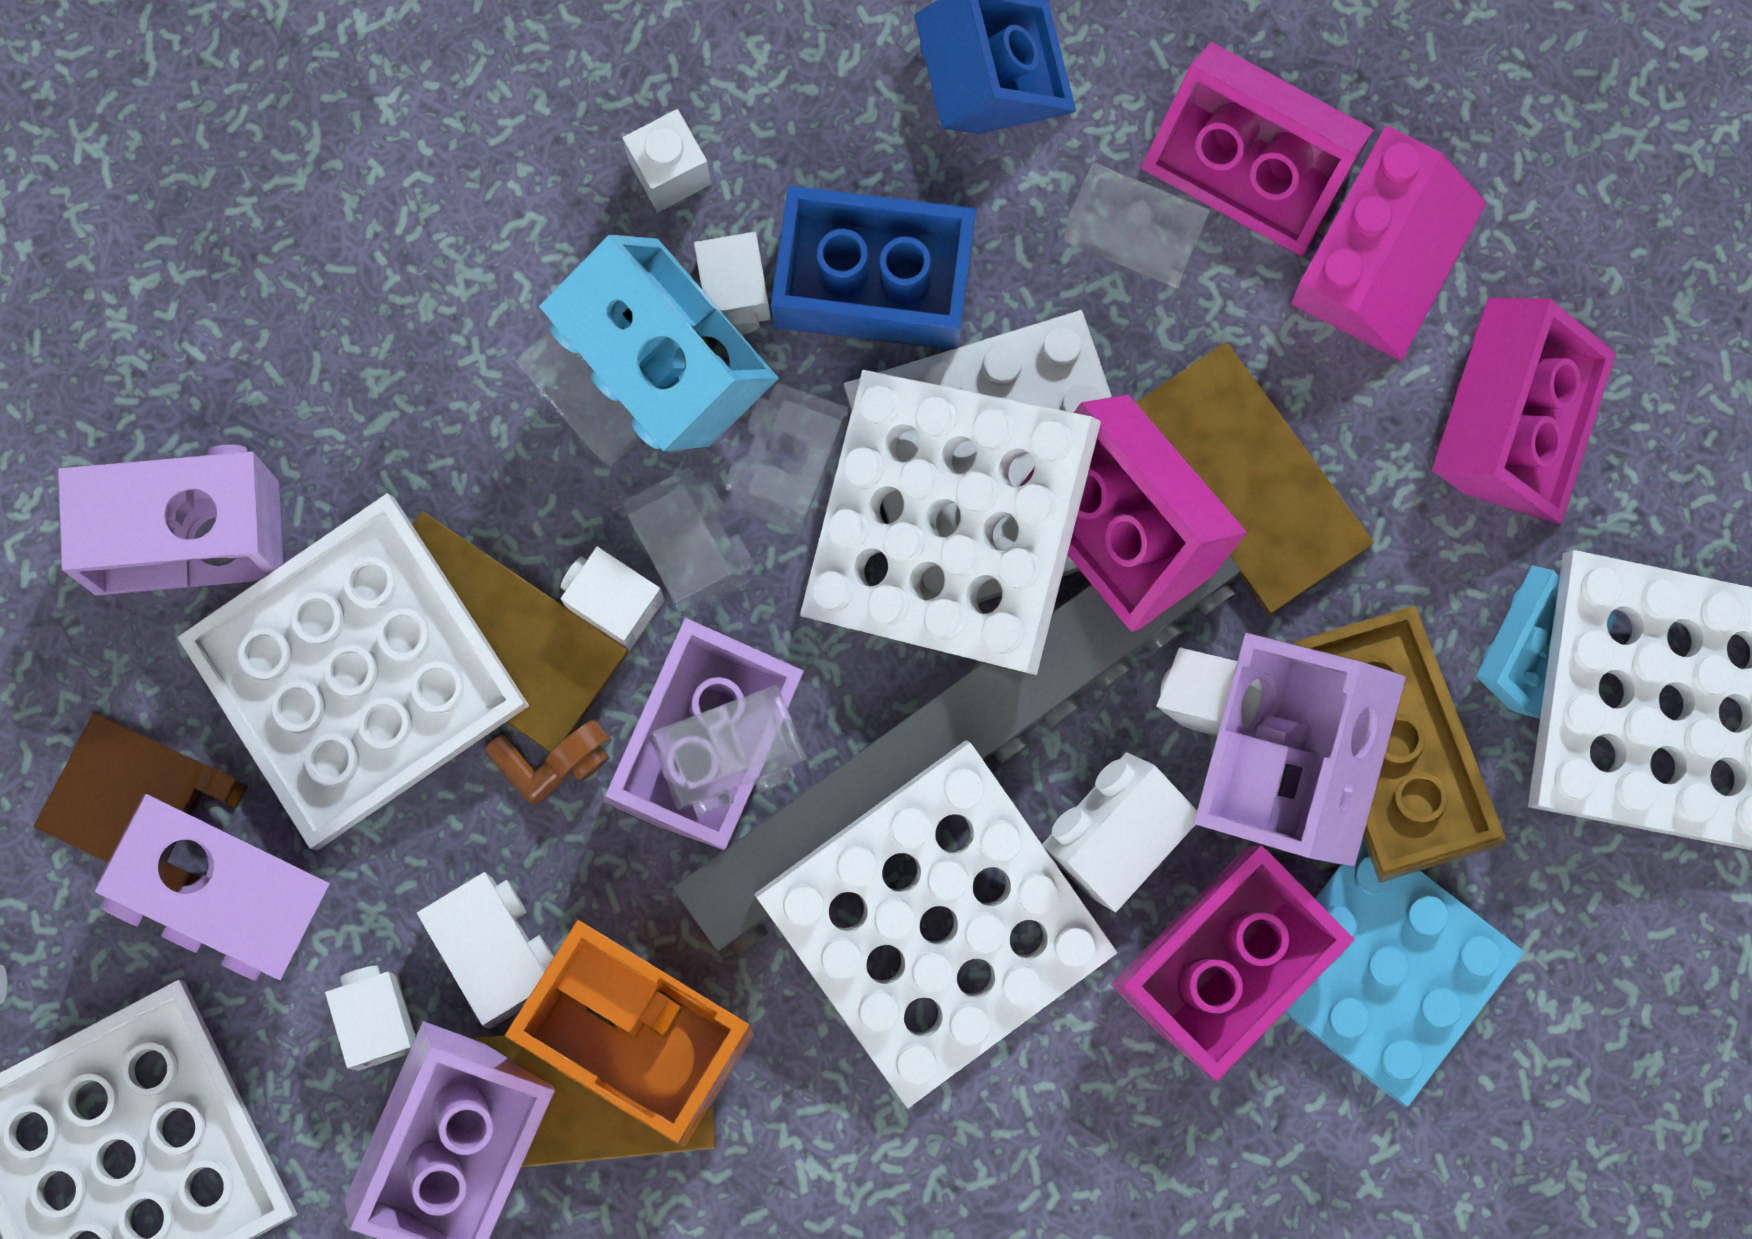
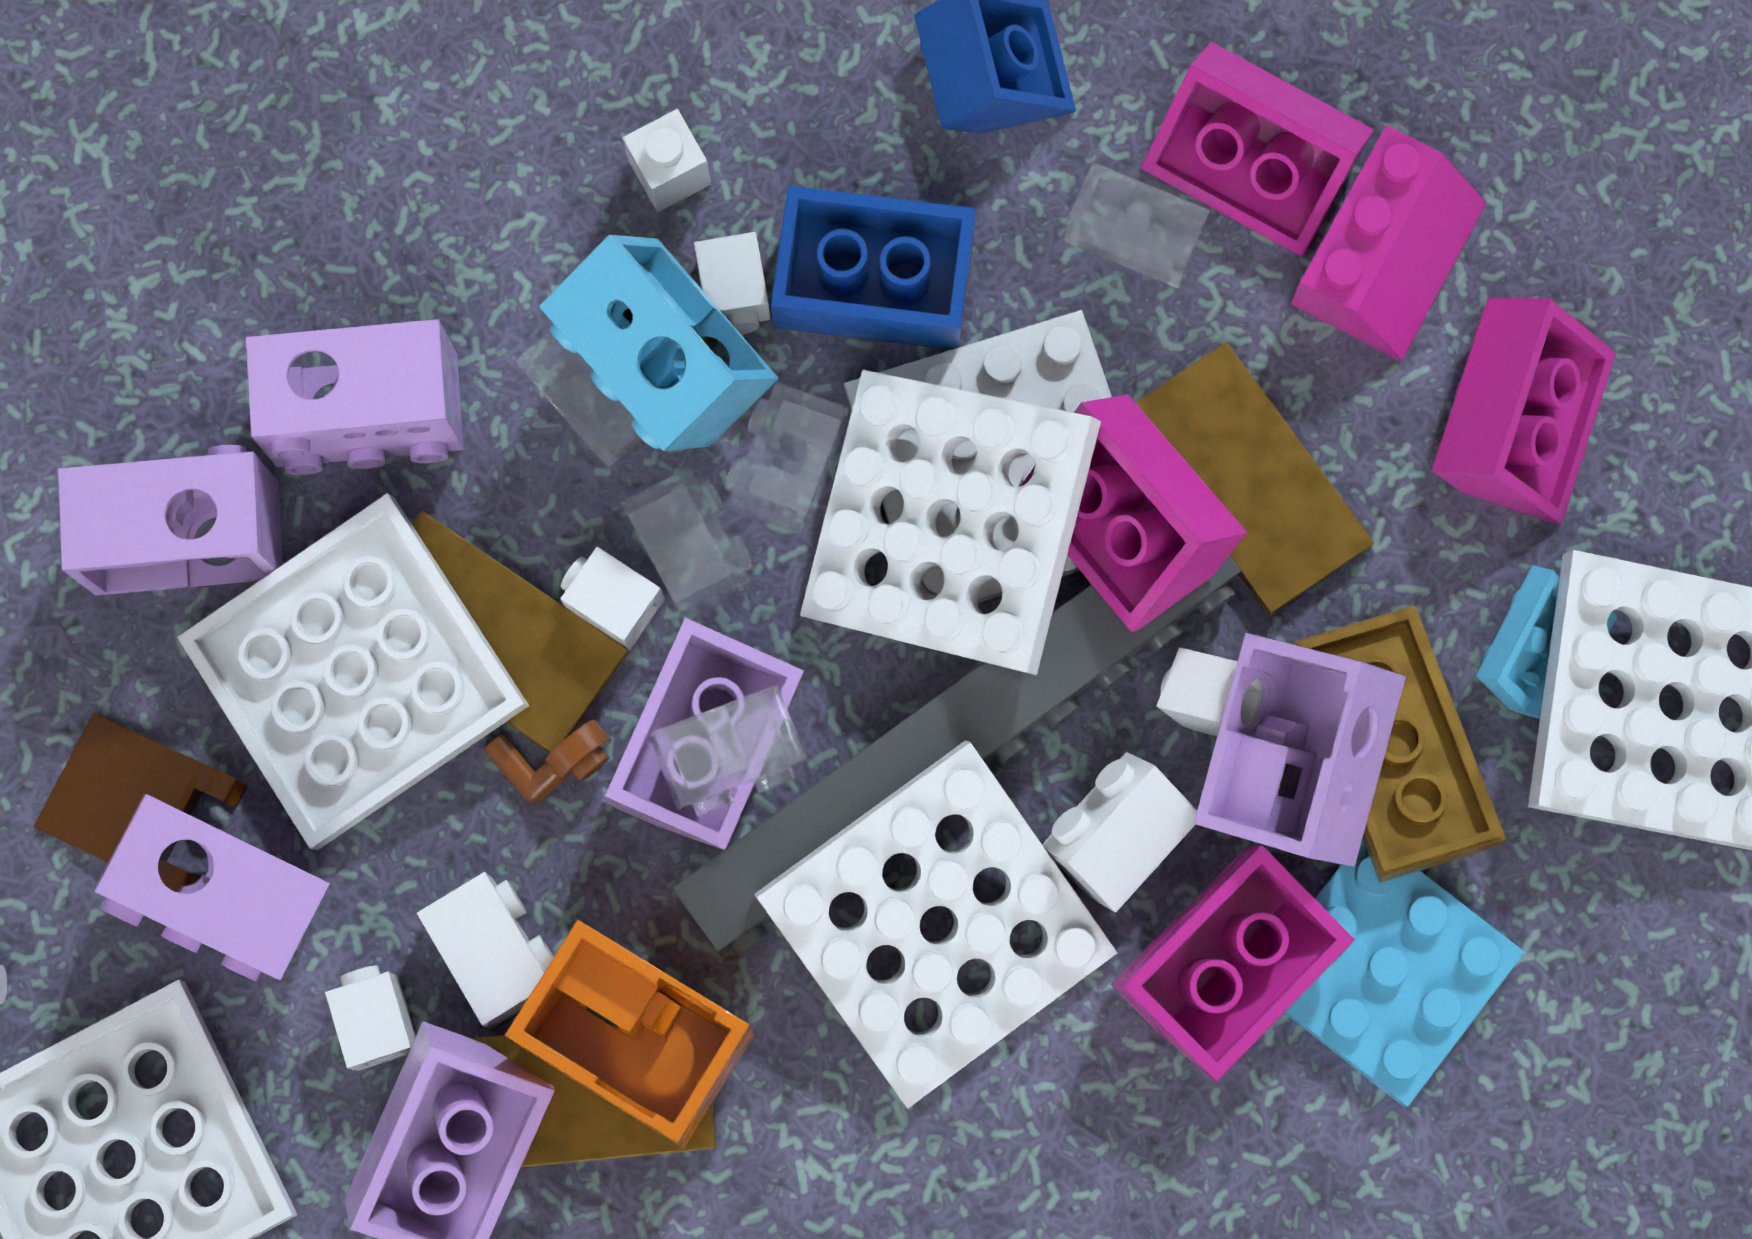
(388, 399): none -> lavender piece

